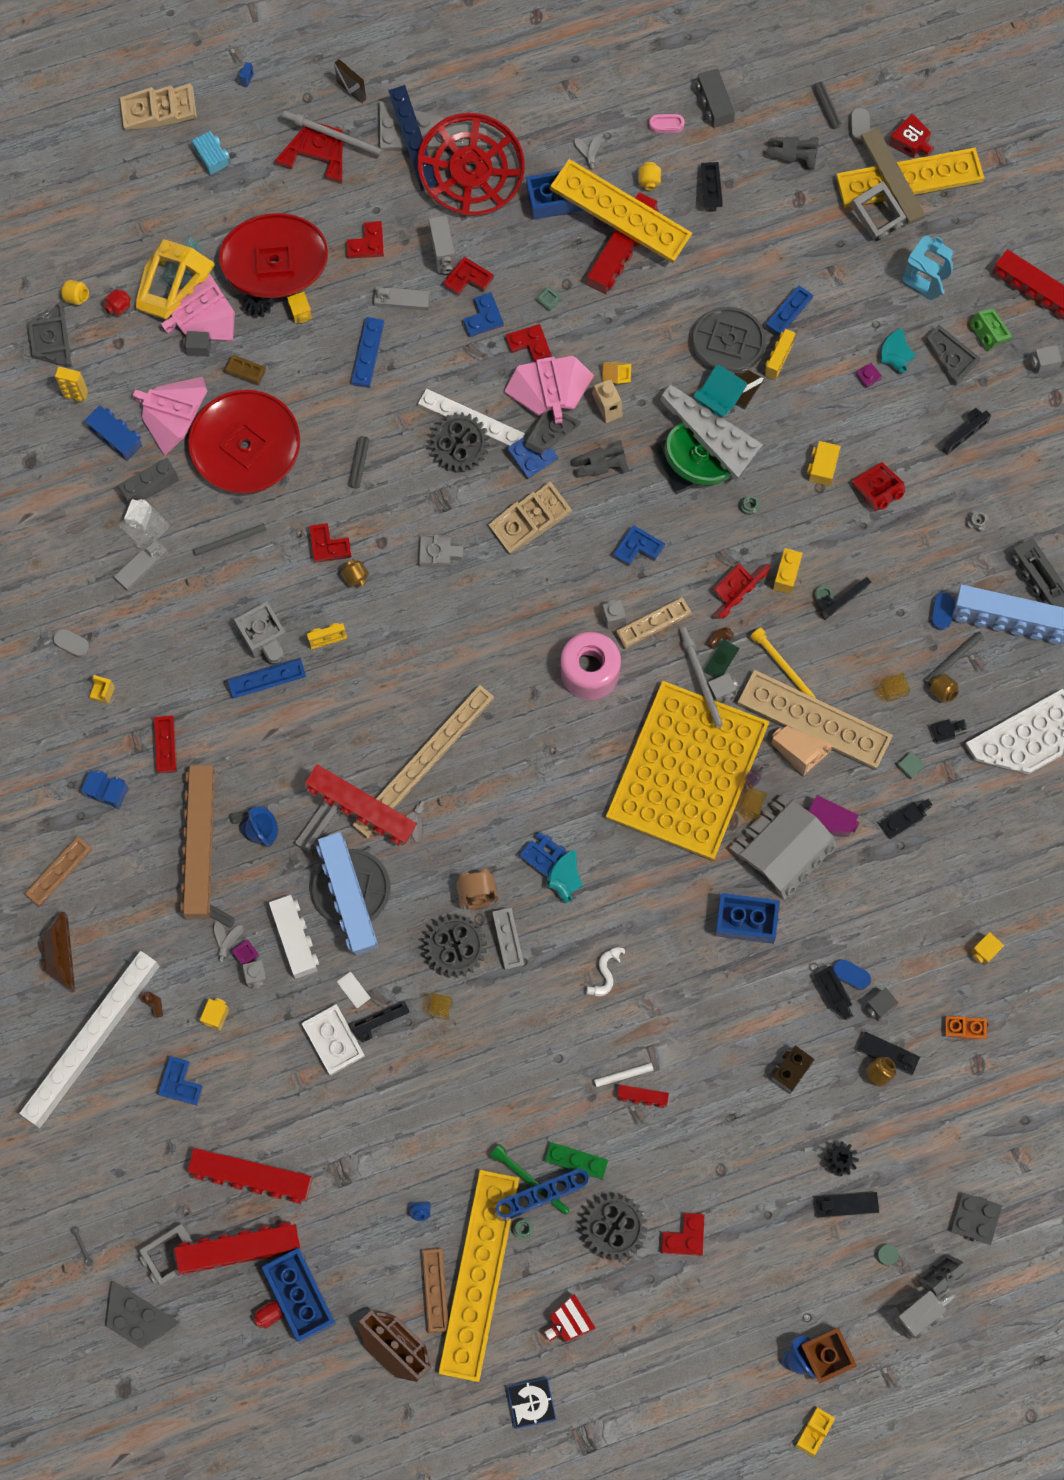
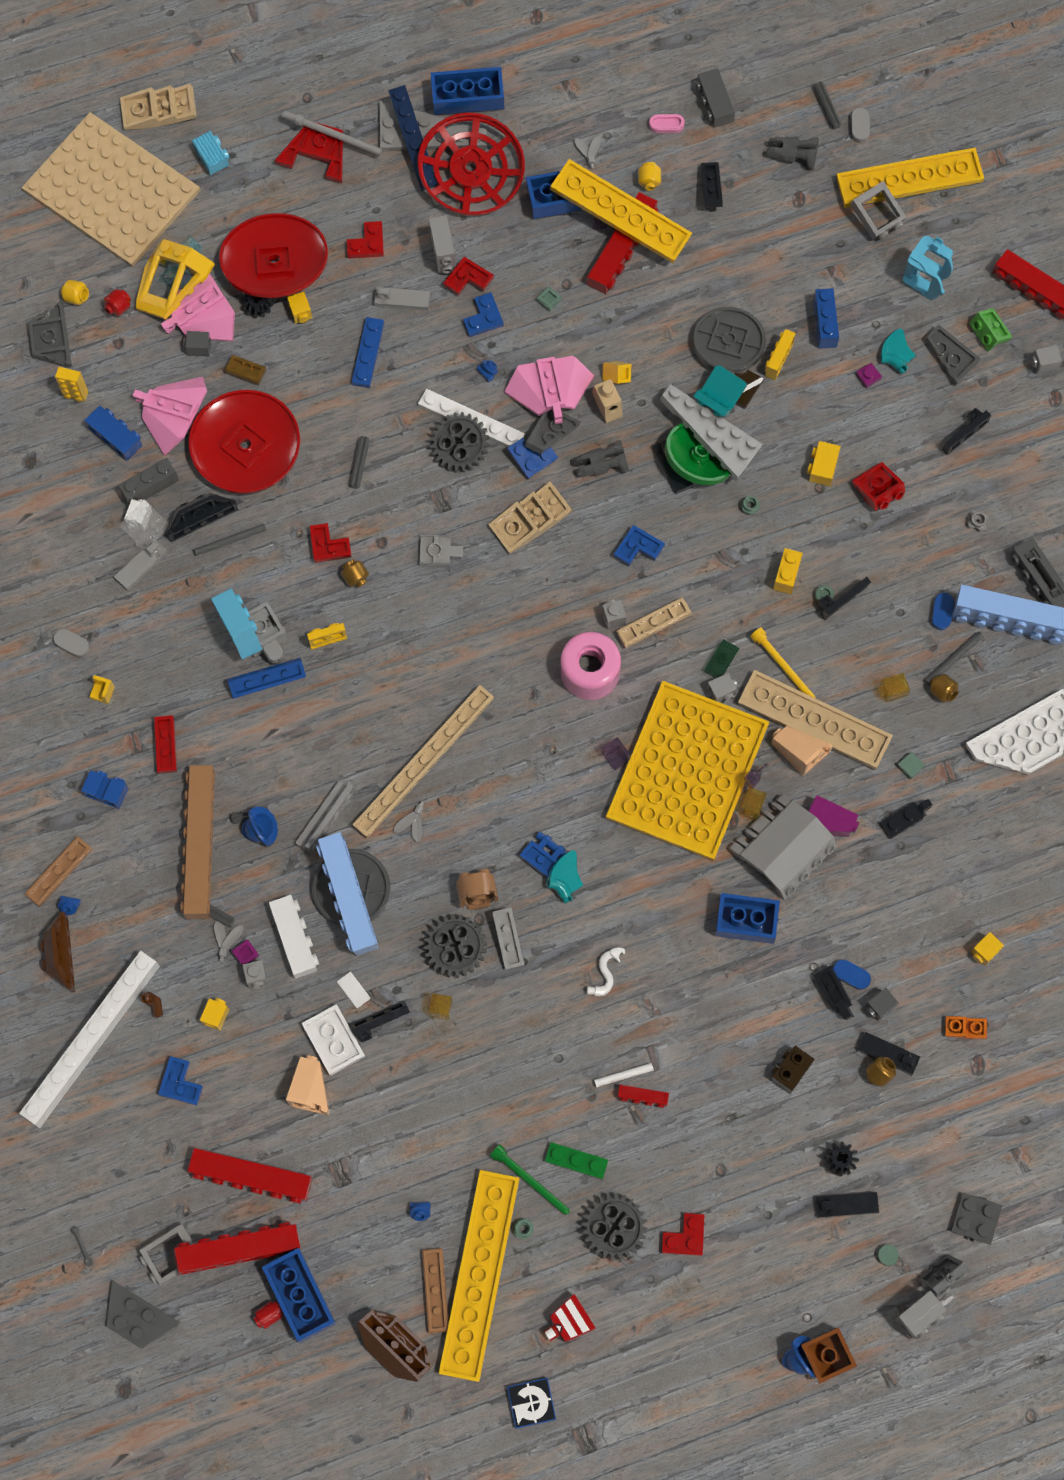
(68, 905): none -> blue plate
(111, 189): none -> tan plate
(199, 513): none -> black wedge
(237, 623): none -> medium azure wedge
(246, 74): blue tile -> none
(308, 1087): none -> light nougat slope
(350, 81): dark brown tile -> none
(360, 805): red brick -> none
(467, 90): none -> blue brick
(488, 369): none -> blue plate
(529, 338): red plate -> none
(550, 1190): blue beam -> none
(616, 753): none -> clear purple panel
(689, 646): light grey bar -> none
(719, 634): reddish brown arm -> none
(734, 587): red bracket -> none
(789, 310): blue plate -> none
(815, 1432): yellow slope -> none
(826, 318): none -> blue brick
(892, 175): dark tan tile -> none
(912, 137): red torso -> none
(945, 731): black plate -> none

